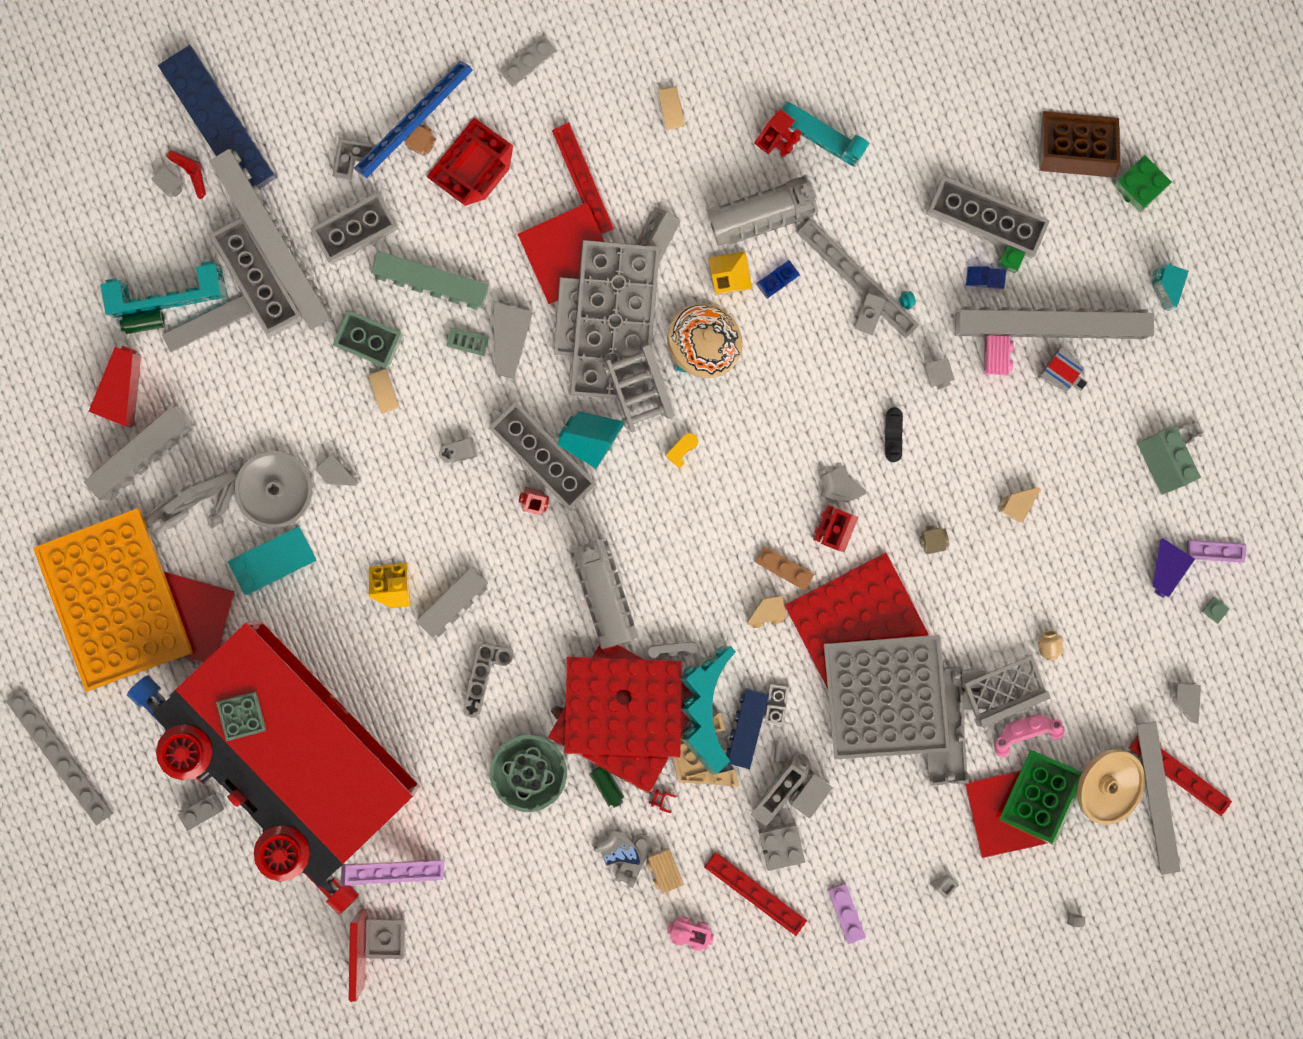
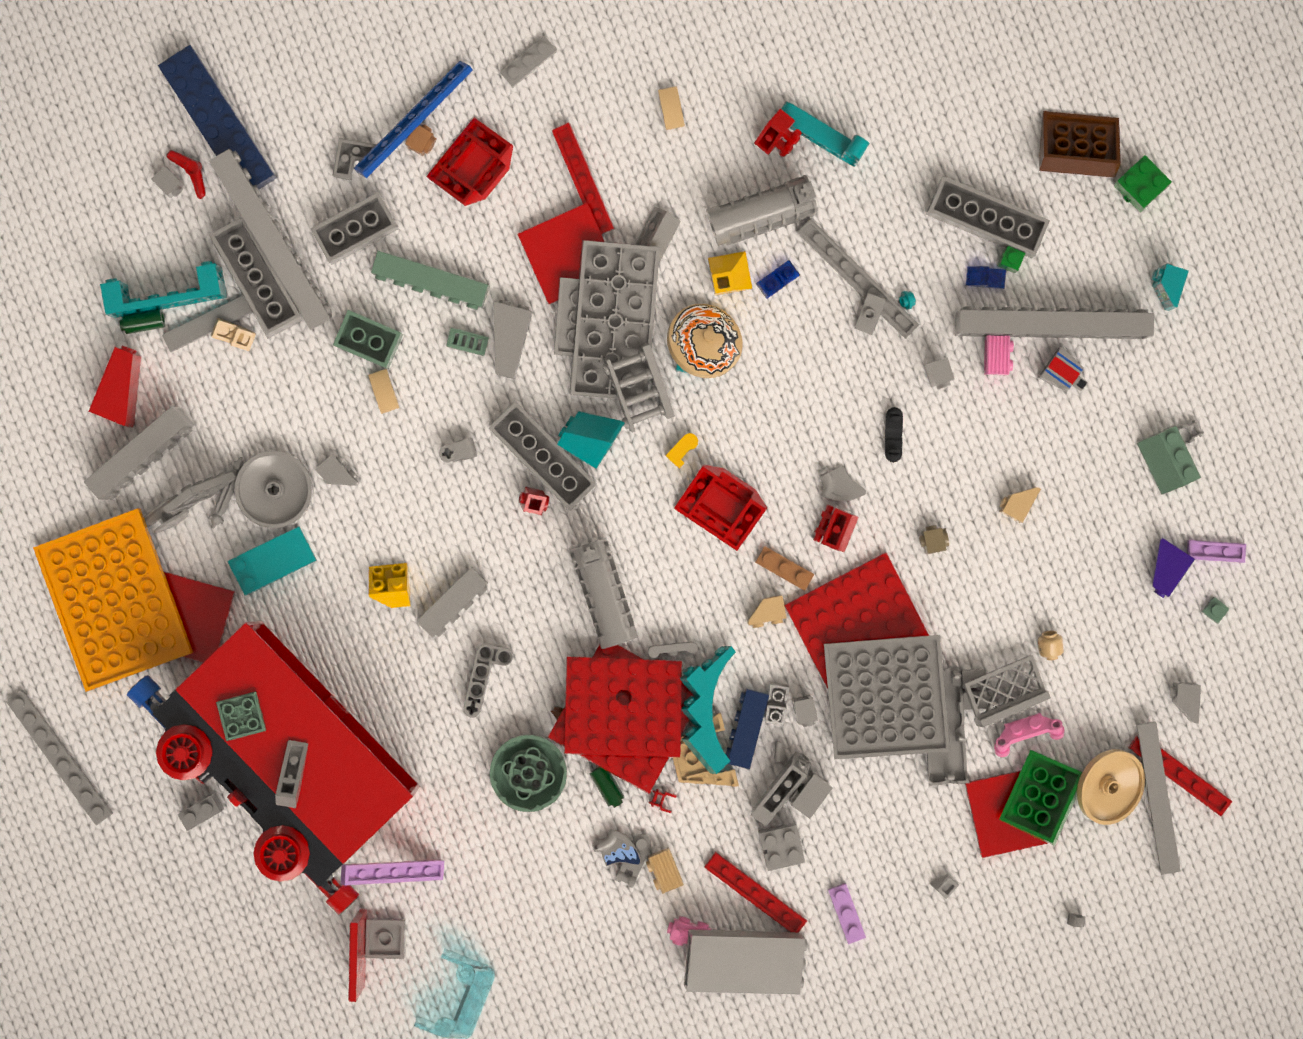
(233, 334): none -> tan slope
(291, 774): none -> light grey slope
(479, 980): none -> clear light blue windscreen
(722, 505): none -> red slope
(745, 962): none -> light grey brick
(804, 710): none -> light grey brick

